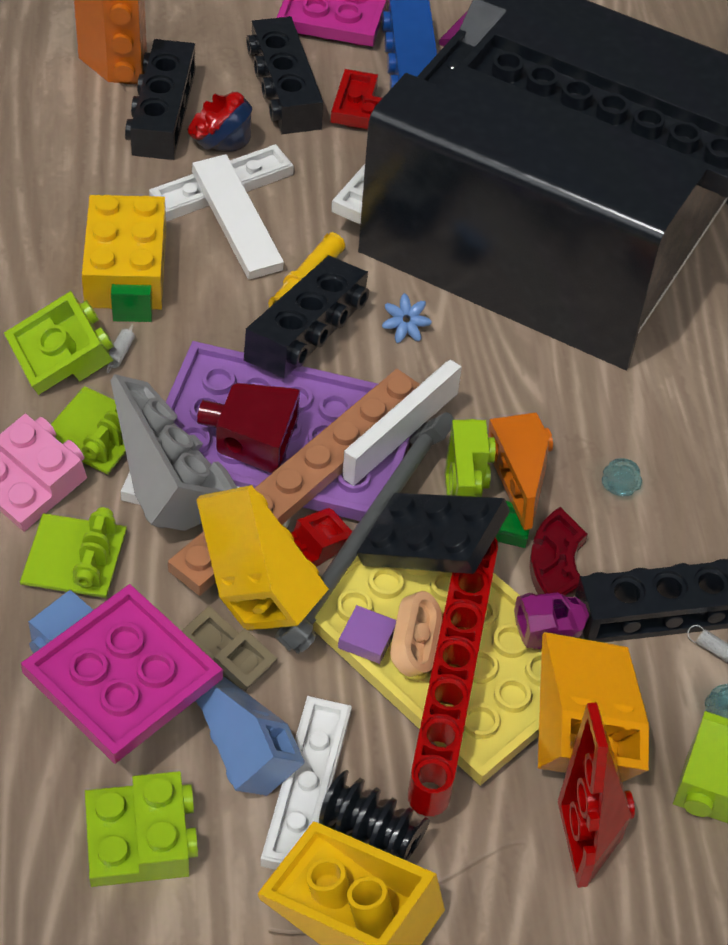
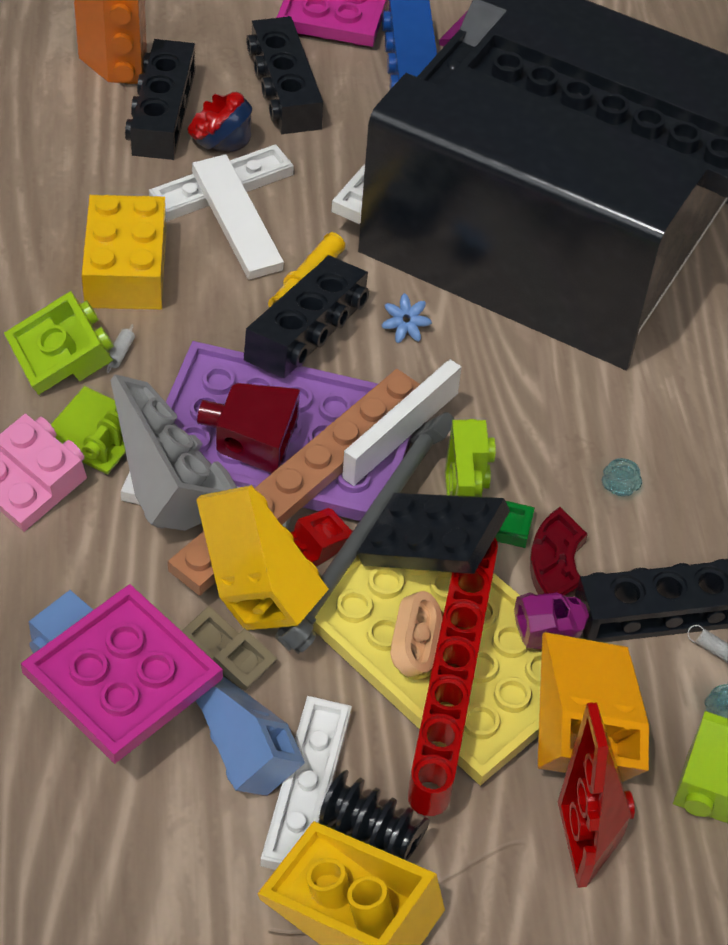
(75, 553): lime hinge -> none
(131, 303): green tile -> none
(140, 830): lime plate -> none
(355, 99): red plate -> none
(367, 634): medium lavender tile -> none
(521, 460): orange slope -> none

